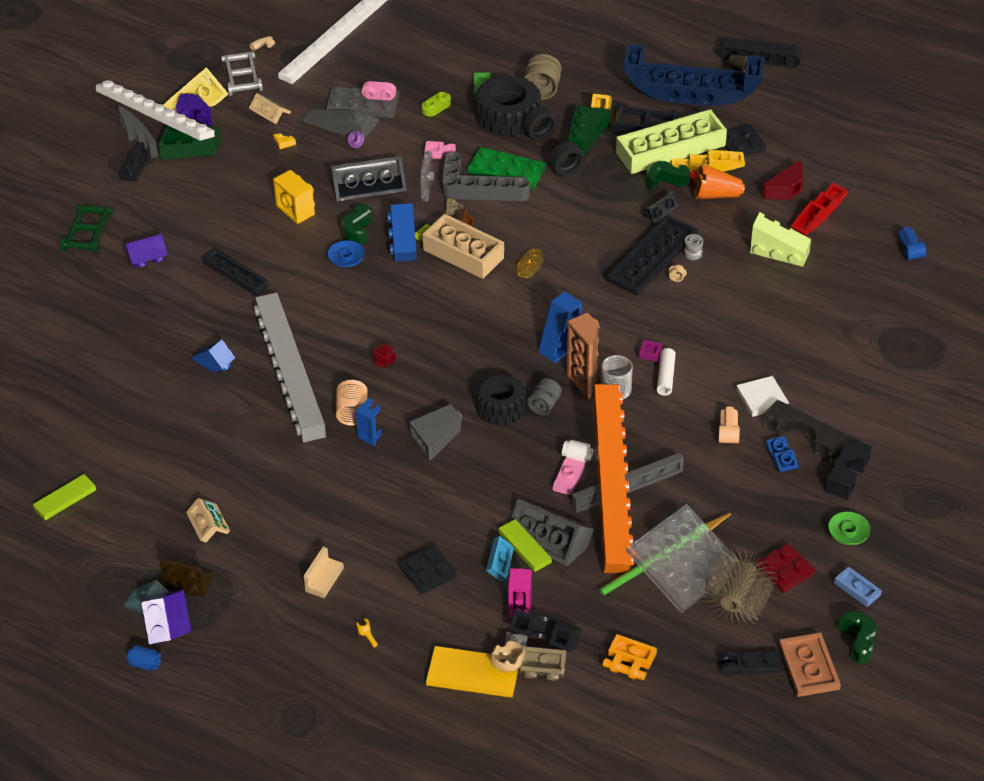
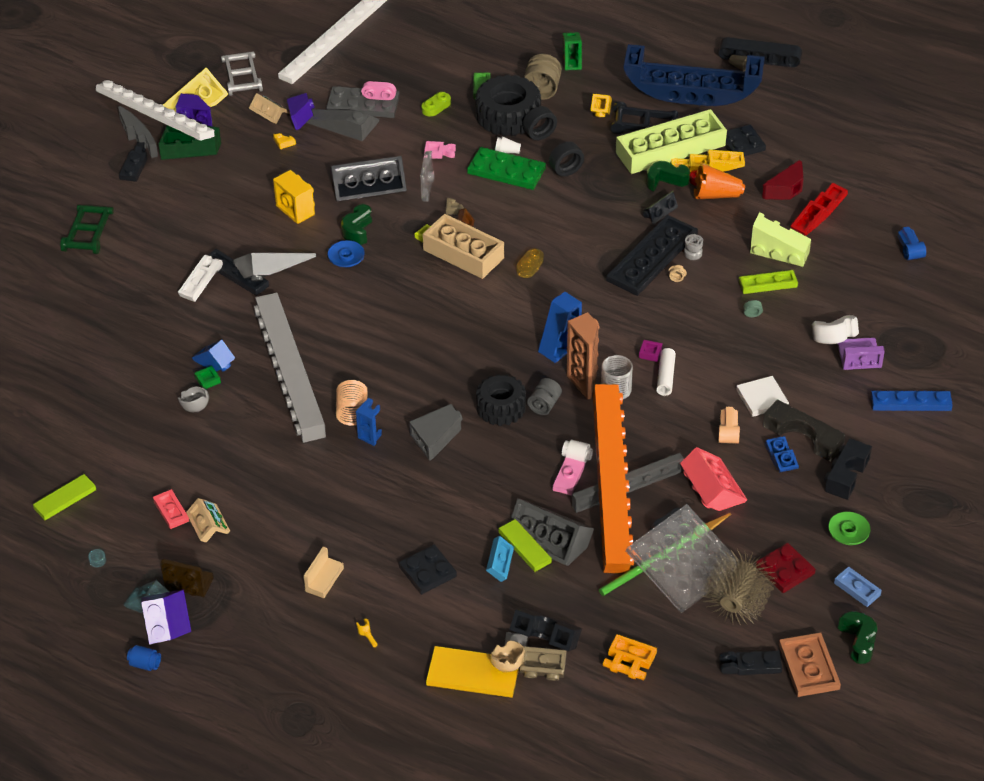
(97, 558): none -> clear light blue piece
(145, 250): dark purple slope -> none
(171, 509): none -> coral plate
(194, 399): none -> light grey hair
(200, 277): none -> white plate
(207, 377): none -> green plate
(261, 42): tan arm -> none
(264, 264): none -> wedge
(300, 109): none -> dark purple slope
(355, 139): medium lavender plate -> none
(384, 355): dark red gear -> none
(402, 232): blue wedge -> none
(481, 187): dark grey beam -> none
(507, 146): none -> white cone
(520, 589): dark pink brick -> none
(572, 47): none -> green torso
(587, 126): dark green wedge -> none
(712, 480): none -> coral slope
(752, 308): none -> sand green tile
(768, 282): none -> lime tile
(835, 331): none -> white animal
(861, 353): none -> medium lavender bracket
(911, 400): none -> blue plate

